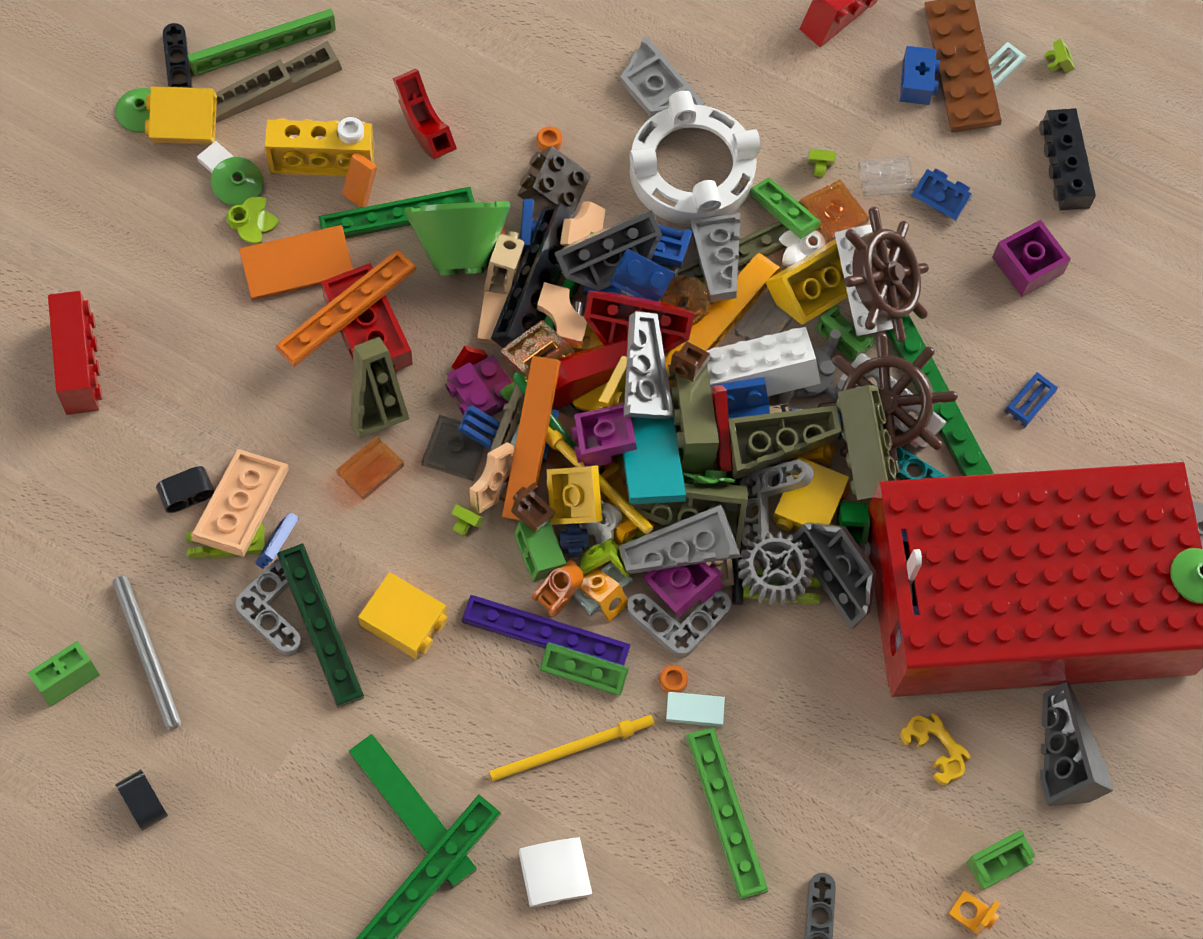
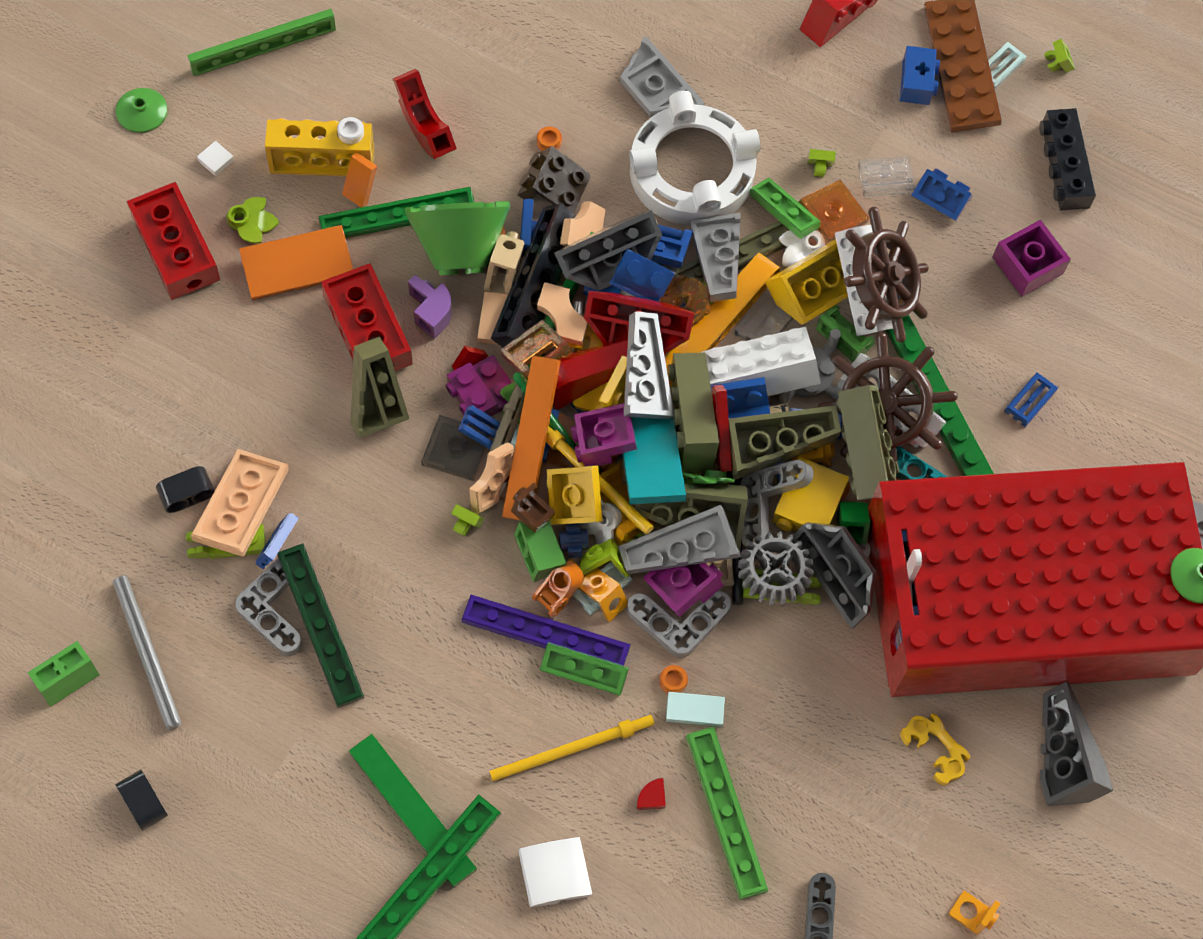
(74, 352): red brick -> none
(173, 240): none -> red brick
(176, 67): black beam -> none
(181, 115): yellow brick -> none
(232, 191): bright green dish -> none
(276, 80): dark tan slope -> none
(345, 308): orange tile -> none
(370, 468): clear orange plate -> none
(403, 616): yellow brick -> none
(435, 306): none -> medium lavender brick
(652, 796): none -> red tile
(689, 361): reddish brown bracket -> none
(1001, 859): bright green hinge -> none

